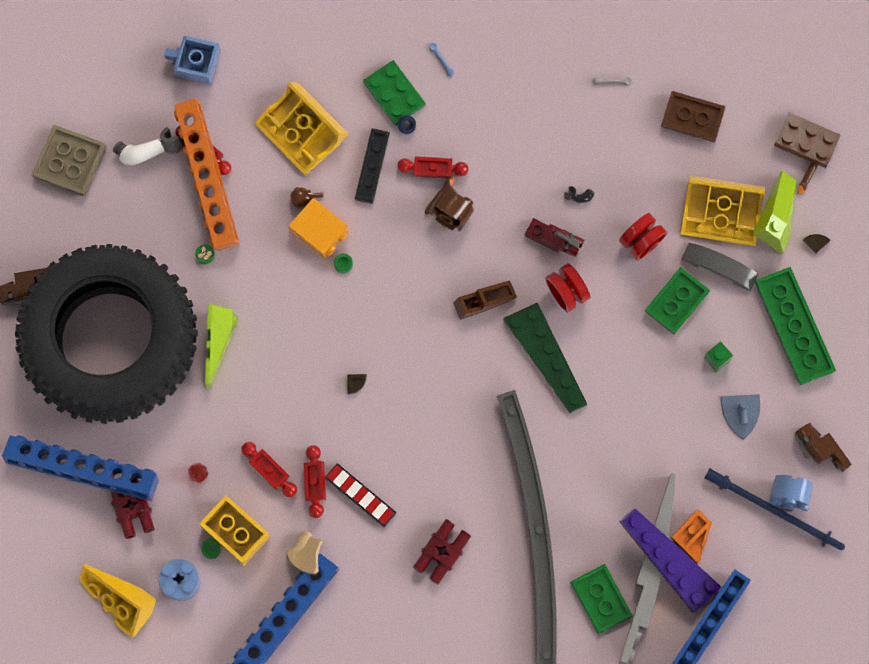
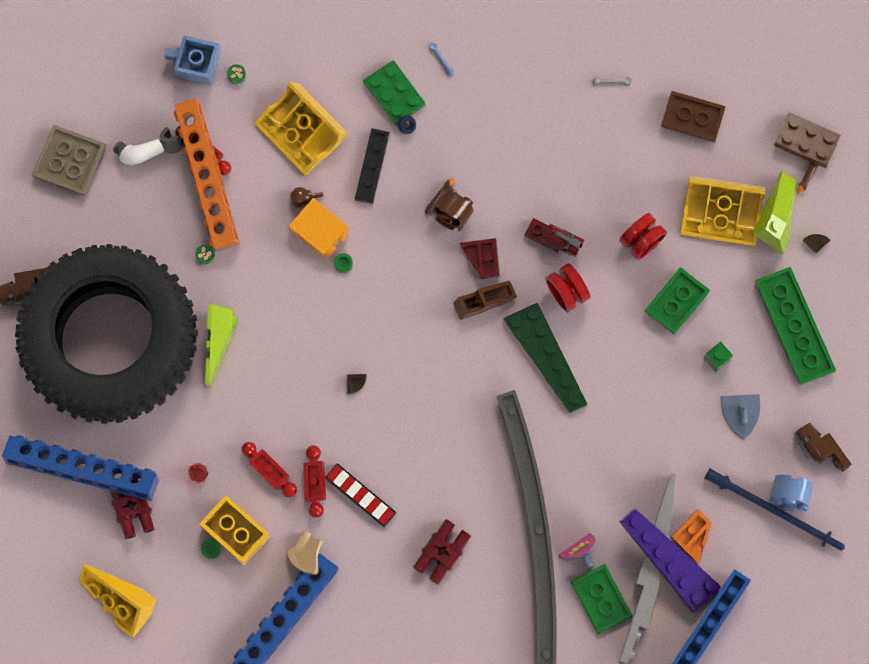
(171, 572): medium blue brick -> none
(236, 74): none -> tile
(432, 167): red plate -> none
(483, 256): none -> dark red wing
(581, 550): none -> shield
(582, 198): black arm -> none
(720, 264): dark grey slope -> none

